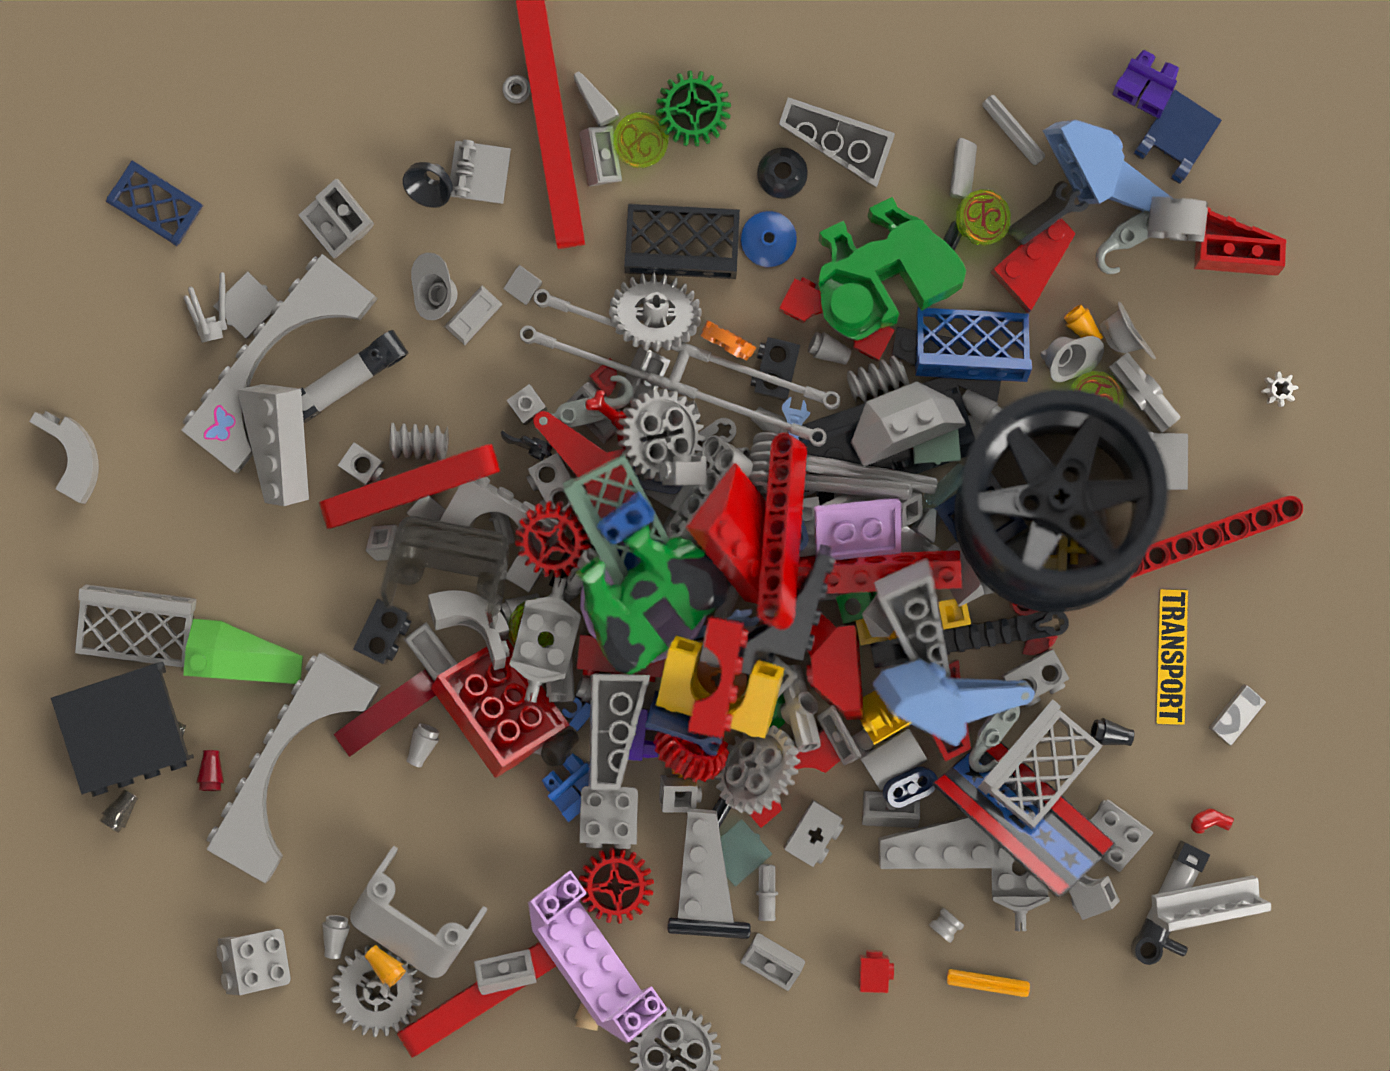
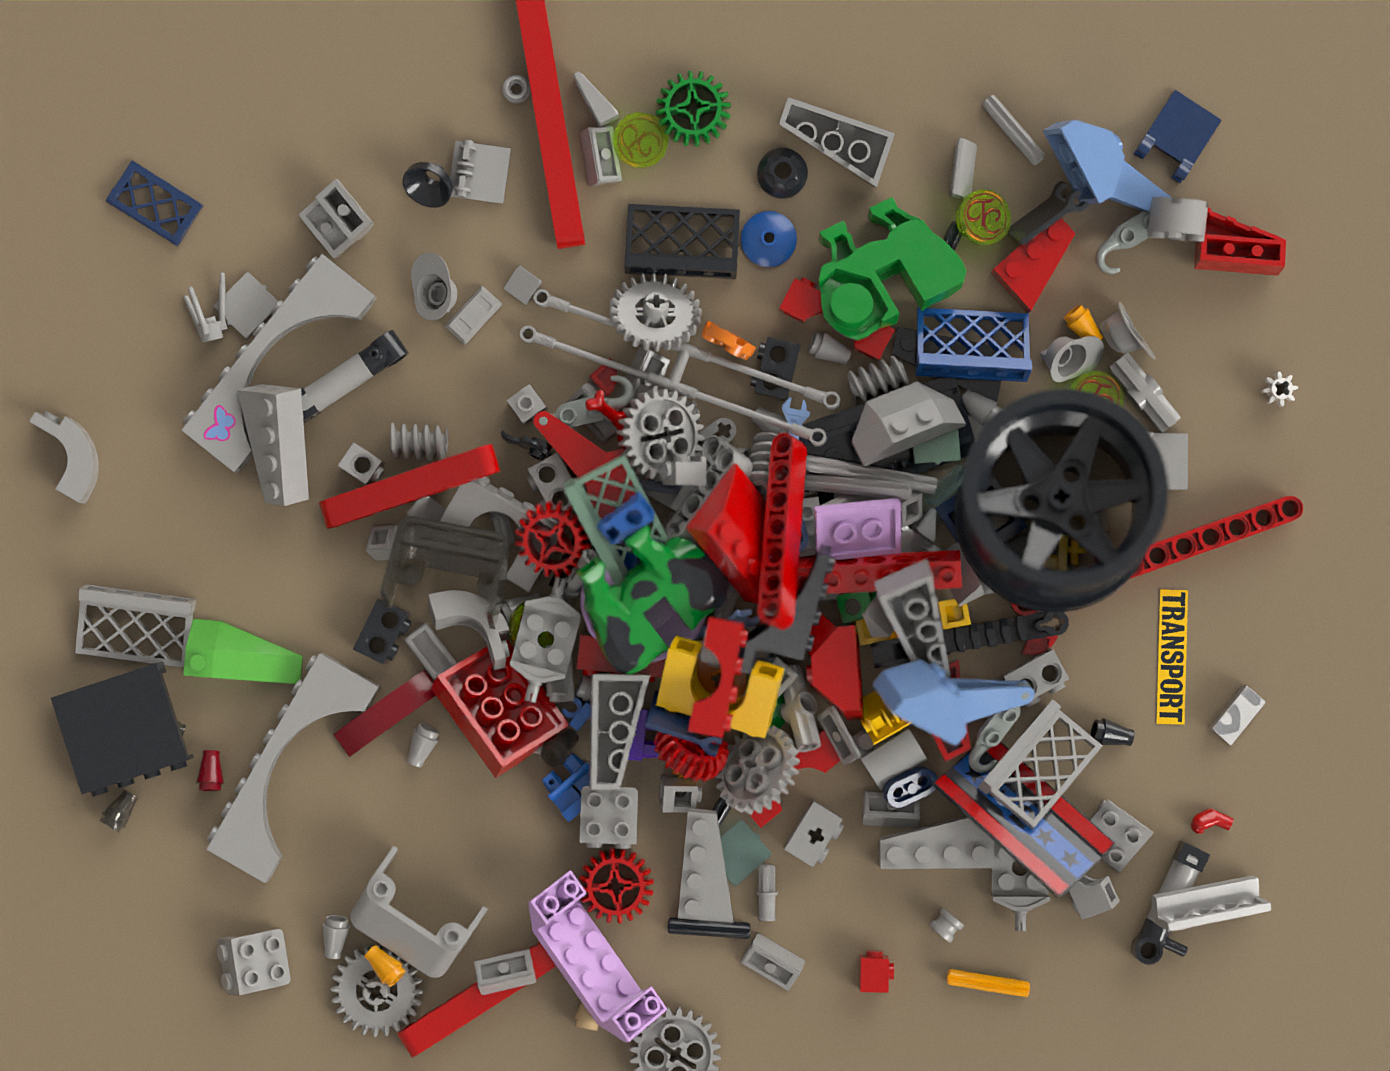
(1138, 76): dark purple hips -> none

